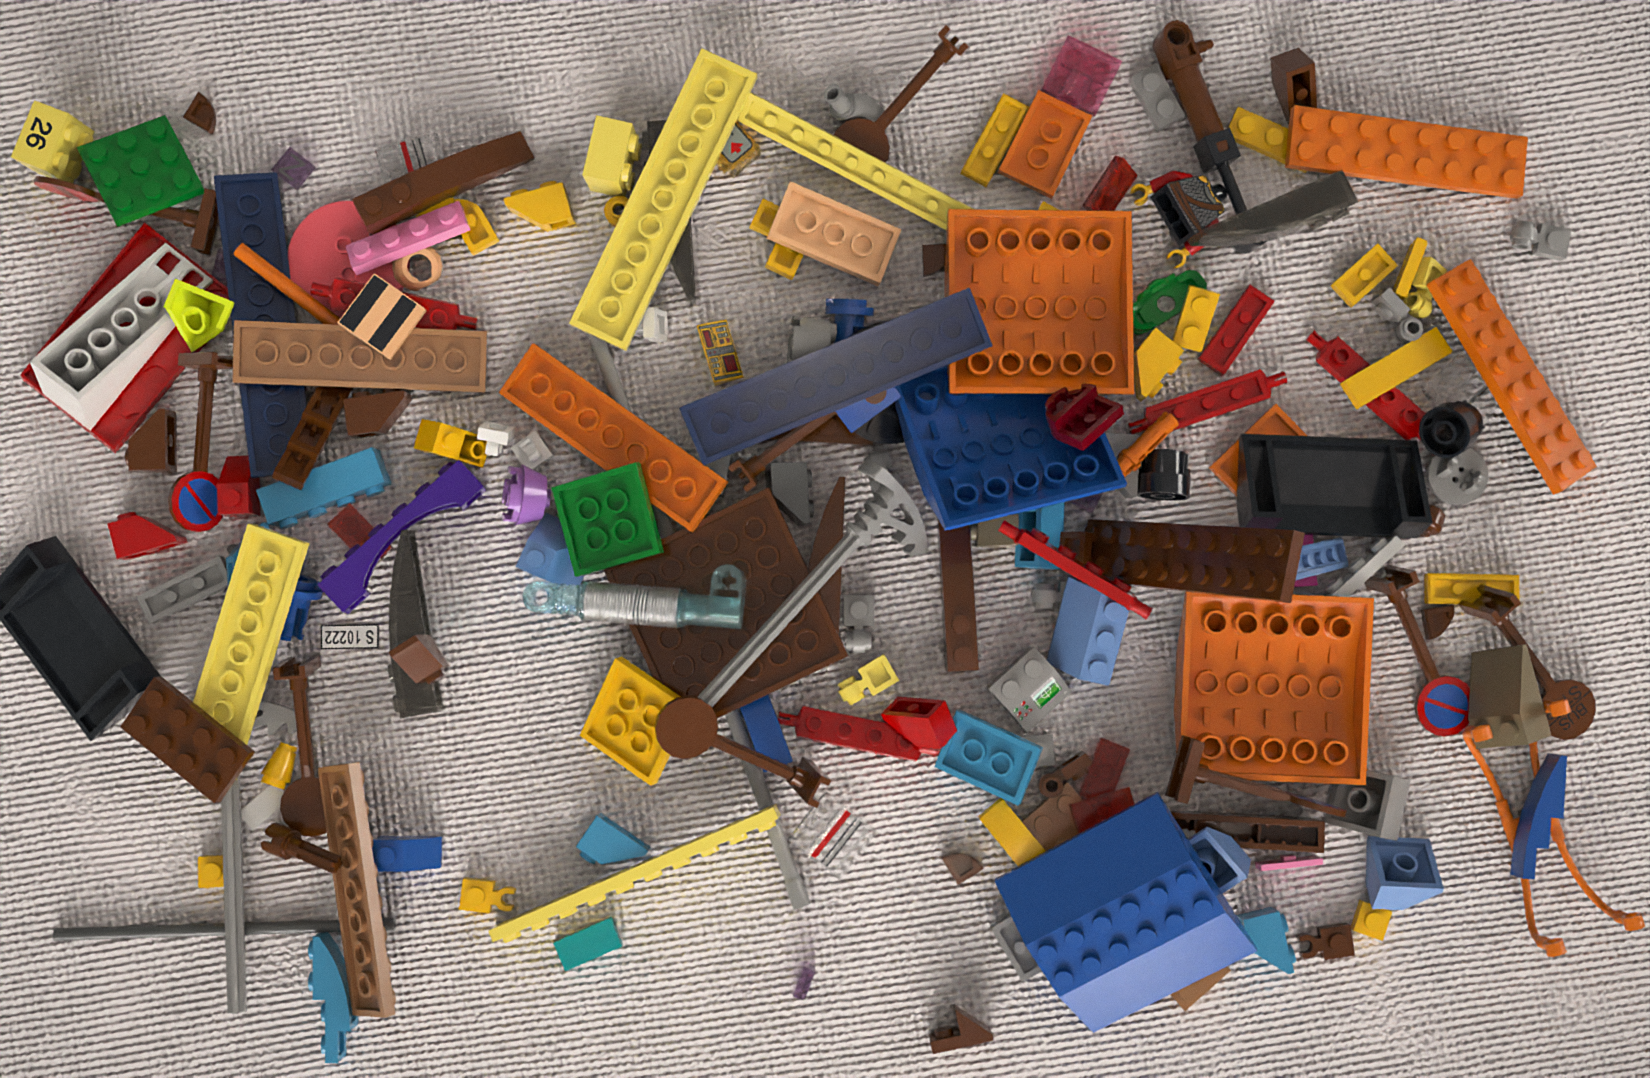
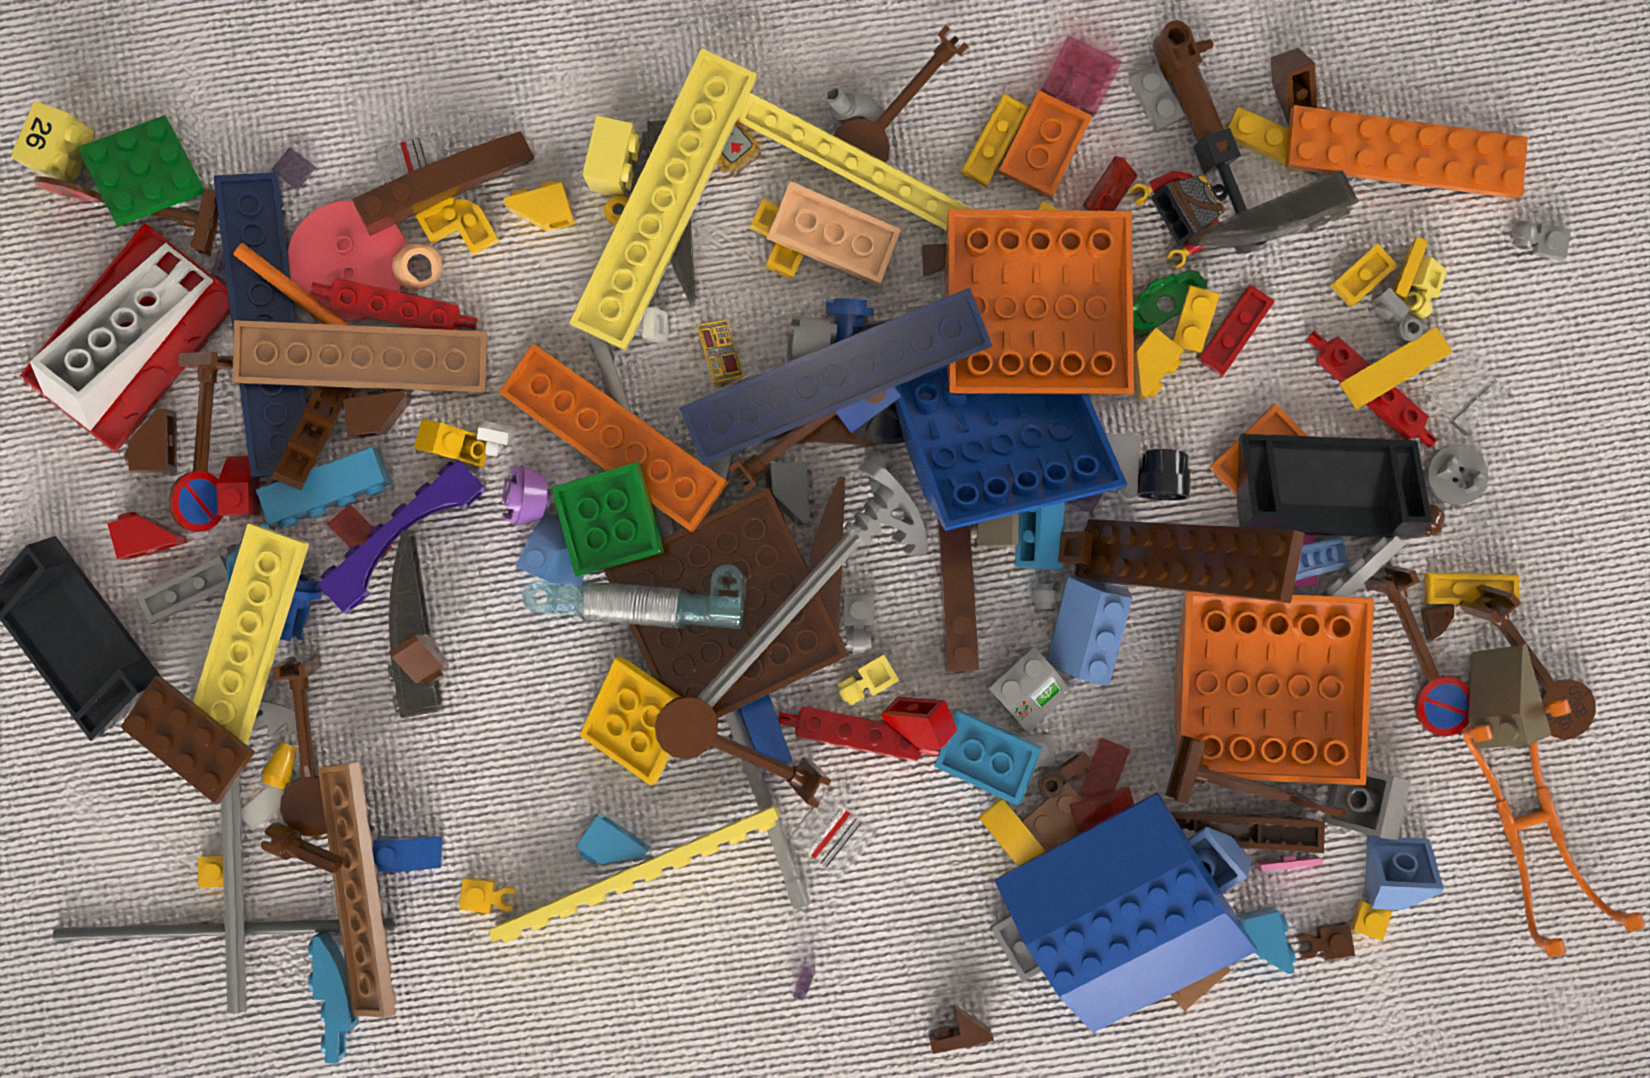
(197, 313): neon yellow slope -> none
(201, 113): reddish brown tile -> none
(350, 636): white sticker -> none
(382, 316): tile -> none
(407, 238): bright pink plate -> none
(532, 451): white tile -> none
(588, 943): teal tile -> none
(961, 866): reddish brown tile -> none
(1080, 415): dark red slope -> none
(1088, 573): red plate -> none
(1131, 458): orange pin -> none
(1212, 400): red plate -> none
(1437, 433): black piece -> none
(1511, 376): orange plate -> none
(1542, 803): blue slope -> none

